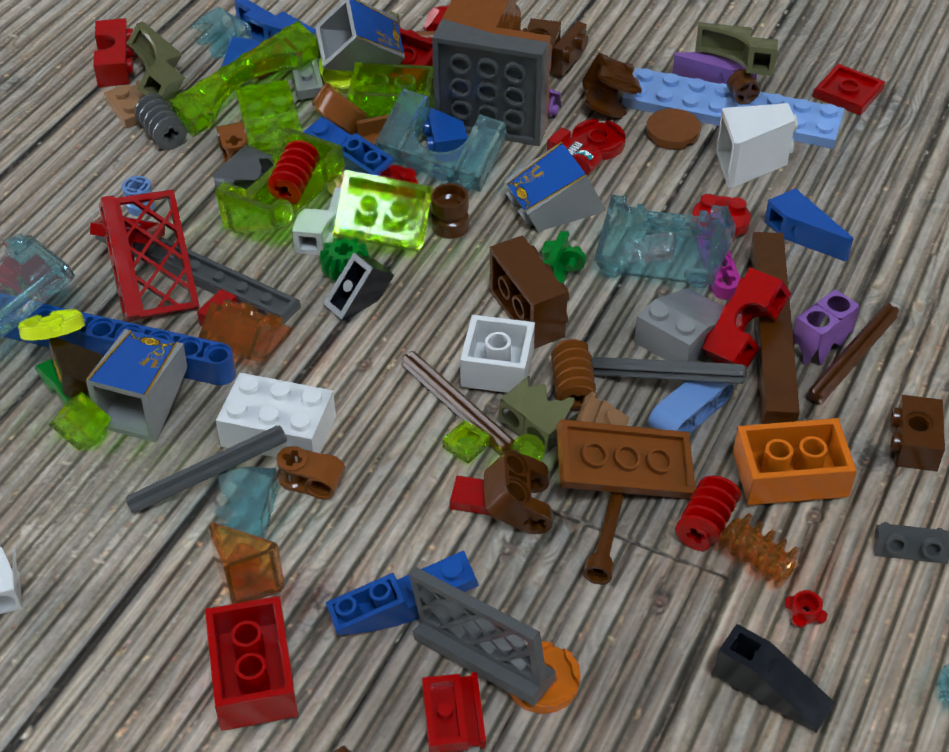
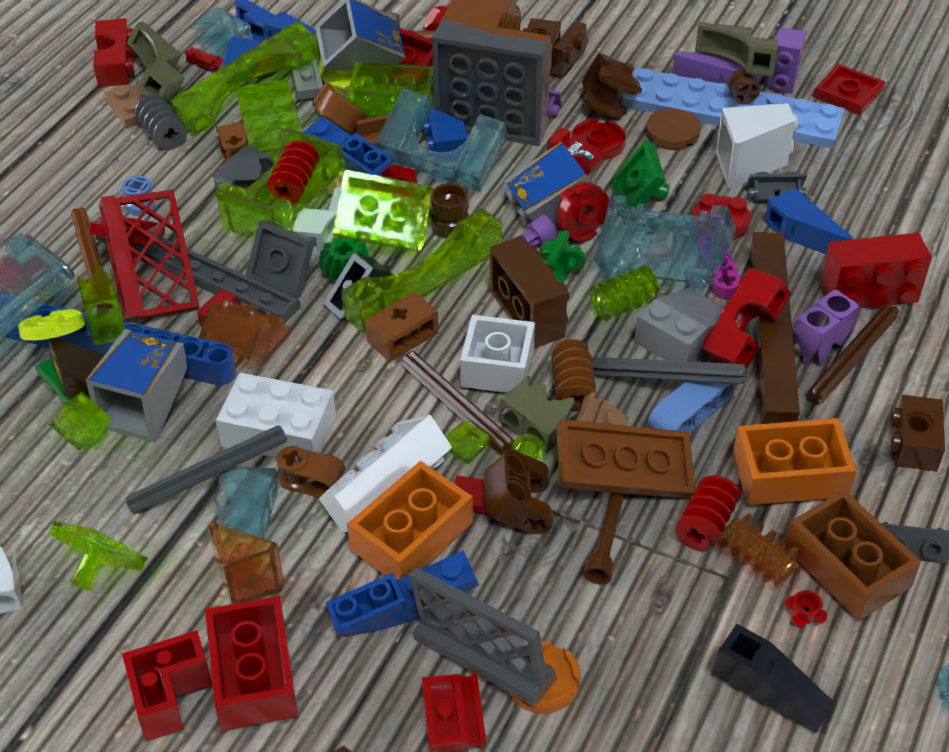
(87, 244): none -> dark orange axle
(96, 550): none -> clear neon green tile
(108, 322): none -> clear neon green piece
(160, 675): none -> red brick
(203, 59): none -> red axle
(280, 258): none -> dark grey tile
(395, 455): none -> white wedge
(402, 326): none -> dark orange brick
(410, 522): none -> orange brick
(458, 253): none -> clear neon green arch
(539, 231): none -> medium lavender piece
(573, 203): none -> red plate
(624, 292): none -> clear neon green piece
(641, 177): none -> green tile
(763, 185): none -> dark grey hinge
(788, 60): none -> medium lavender brick
(852, 554): none -> dark orange brick
(877, 269): none -> red brick

